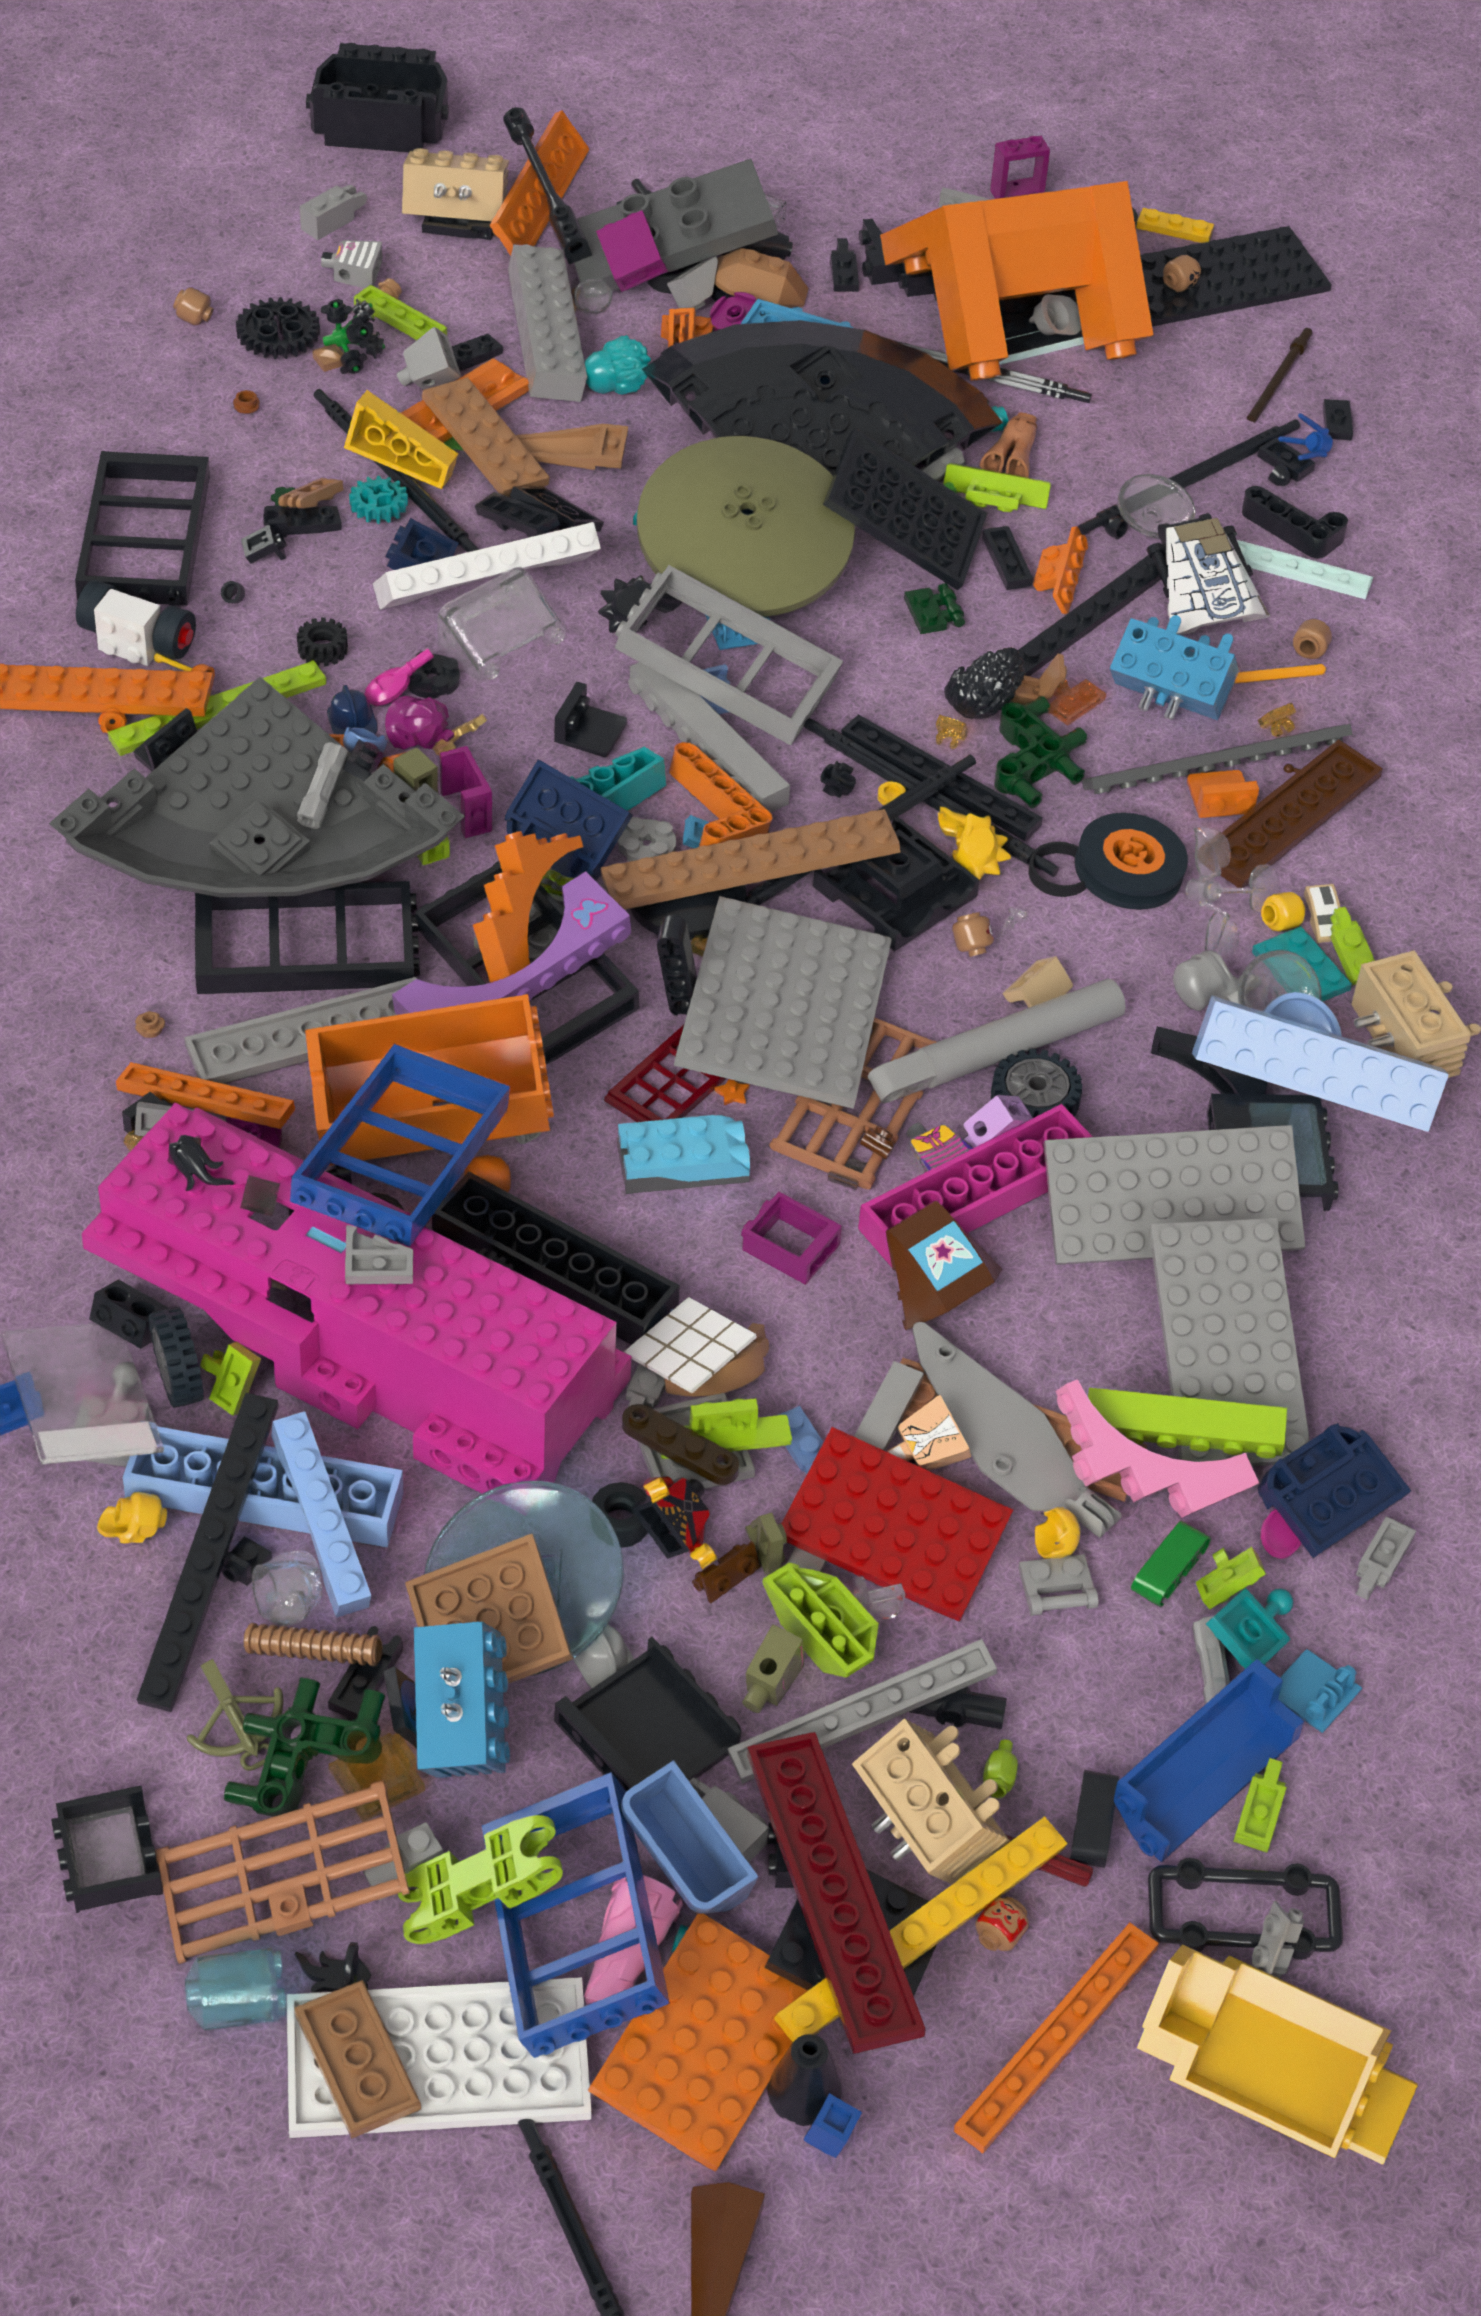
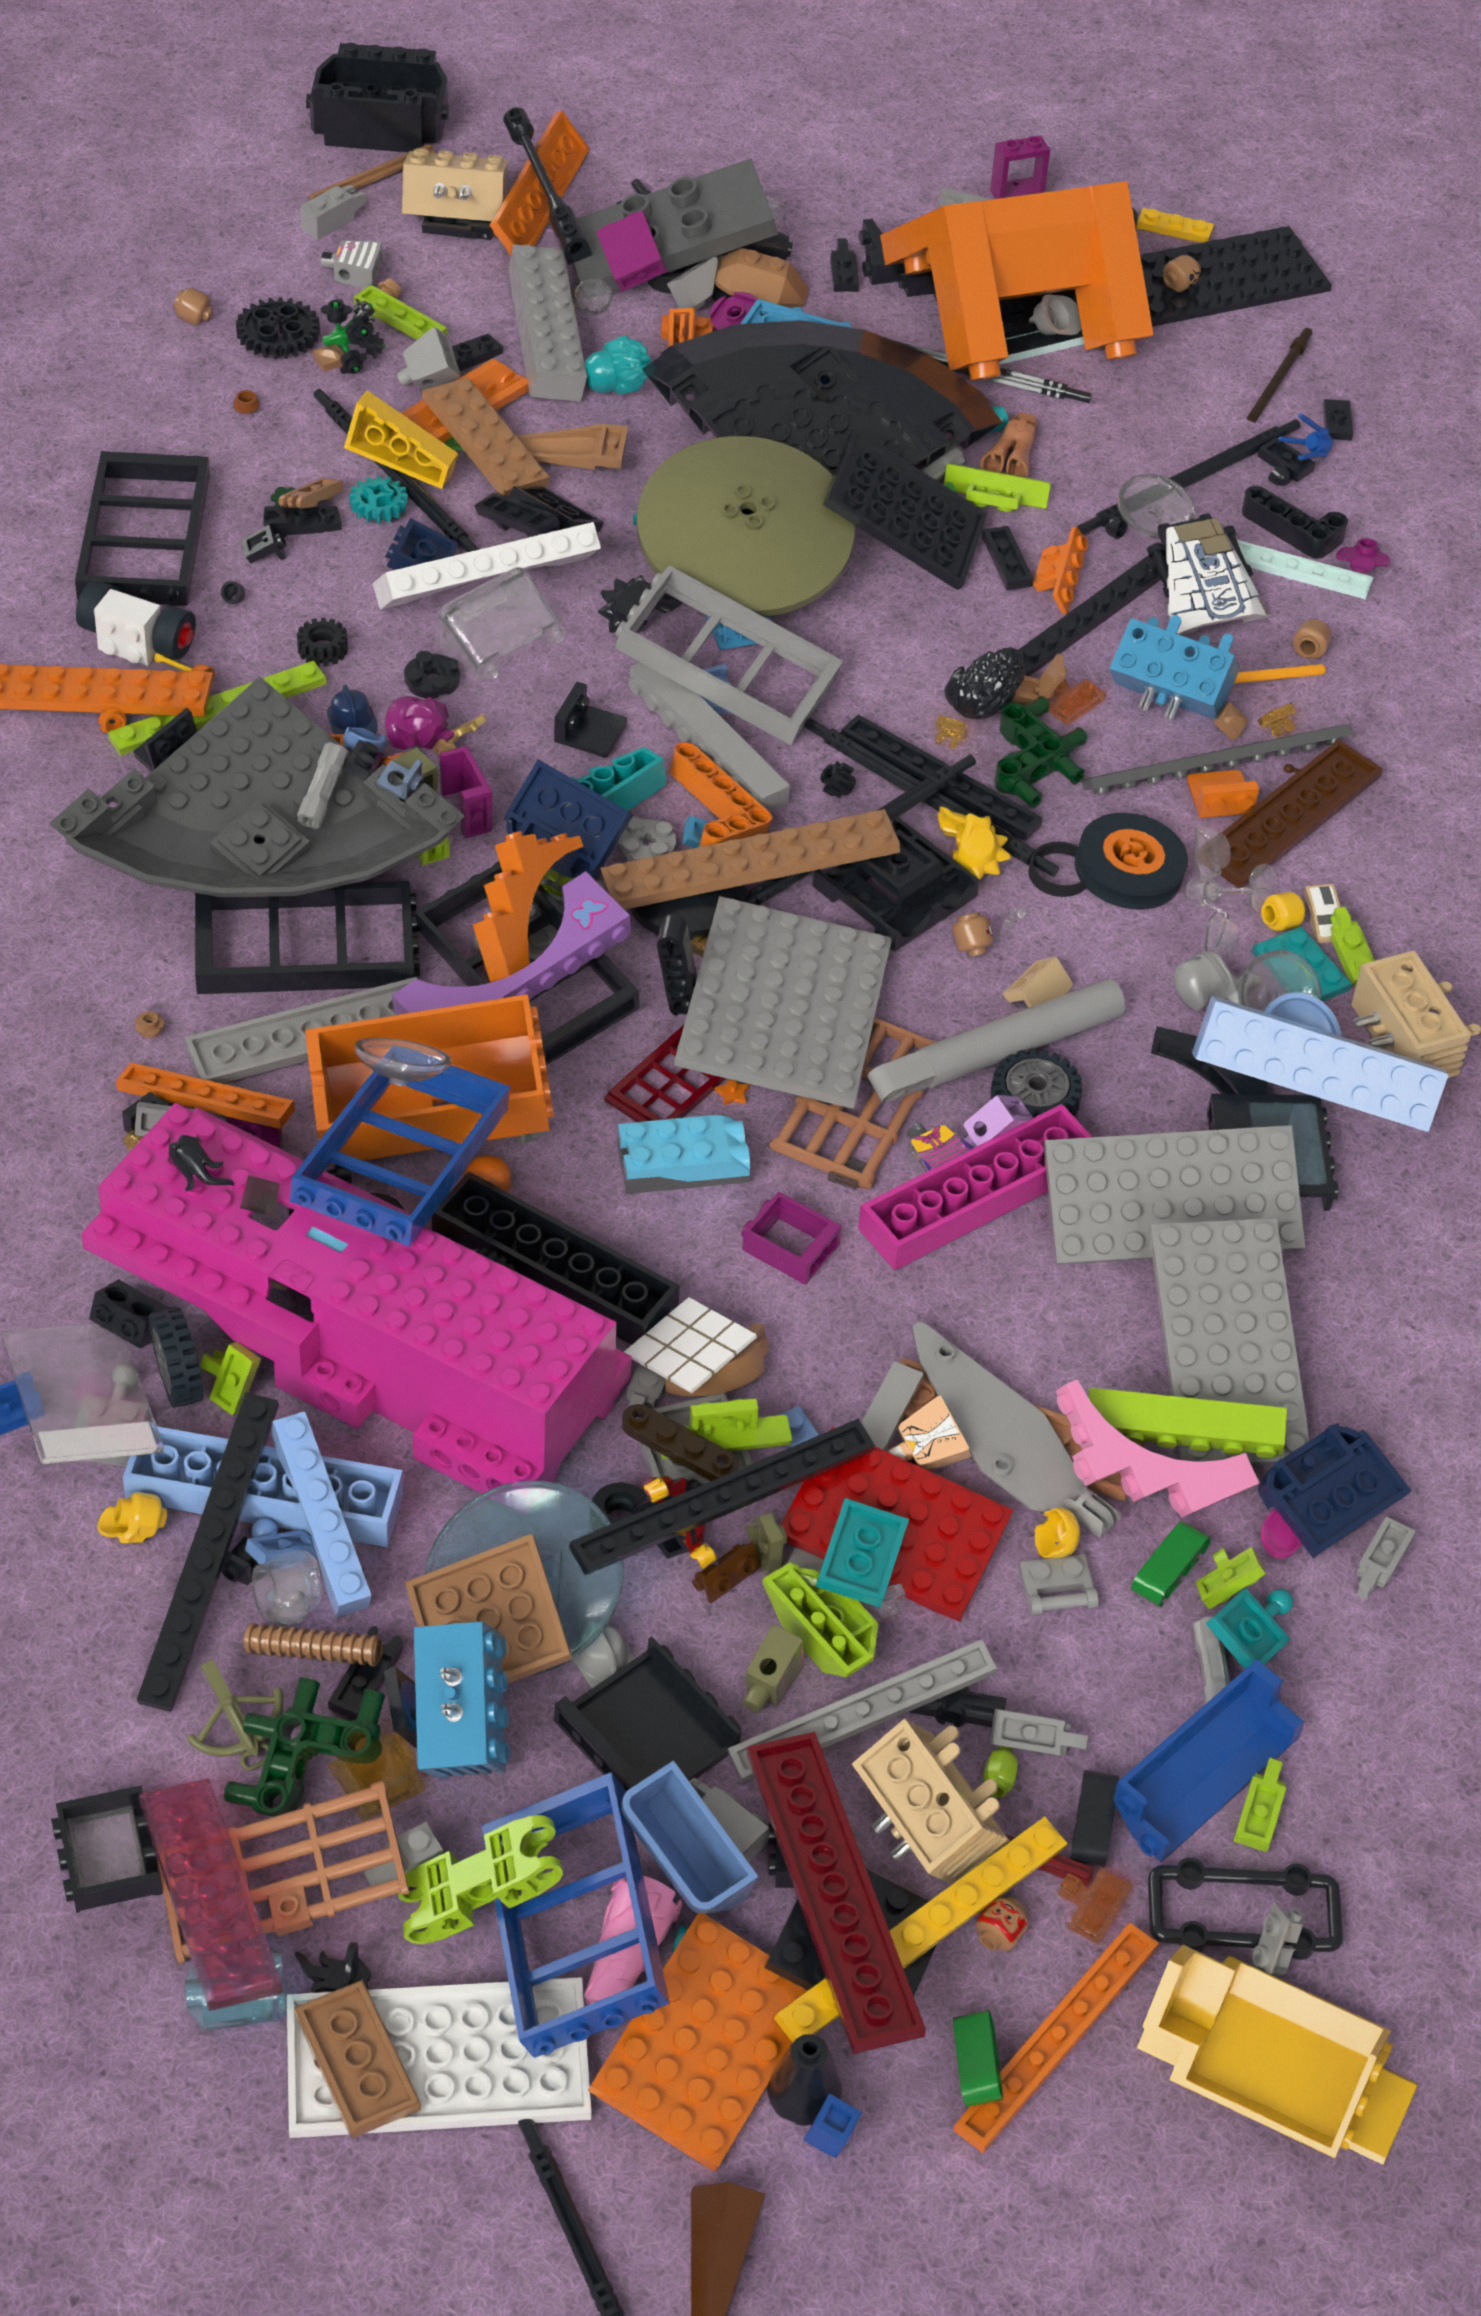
(210, 1895): none -> clear pink plate
(268, 1543): none -> medium blue plate
(373, 174): none -> medium nougat axle
(376, 1260): light grey wing -> none
(394, 682): dark pink piece -> none
(402, 1059): none -> clear dish
(411, 782): none -> sand blue bracket
(720, 1497): none -> black plate
(862, 1552): none -> teal plate
(878, 1141): reddish brown plate -> none
(889, 791): yellow tile -> none
(926, 610): dark green plate -> none
(936, 1264): reddish brown wedge -> none
(977, 2058): none -> green beam
(1034, 1733): none -> light grey hinge
(1095, 1905): none -> clear orange plate
(1230, 721): none -> medium nougat tile
(1317, 1690): dark azure hinge -> none
(1363, 556): none -> magenta plate

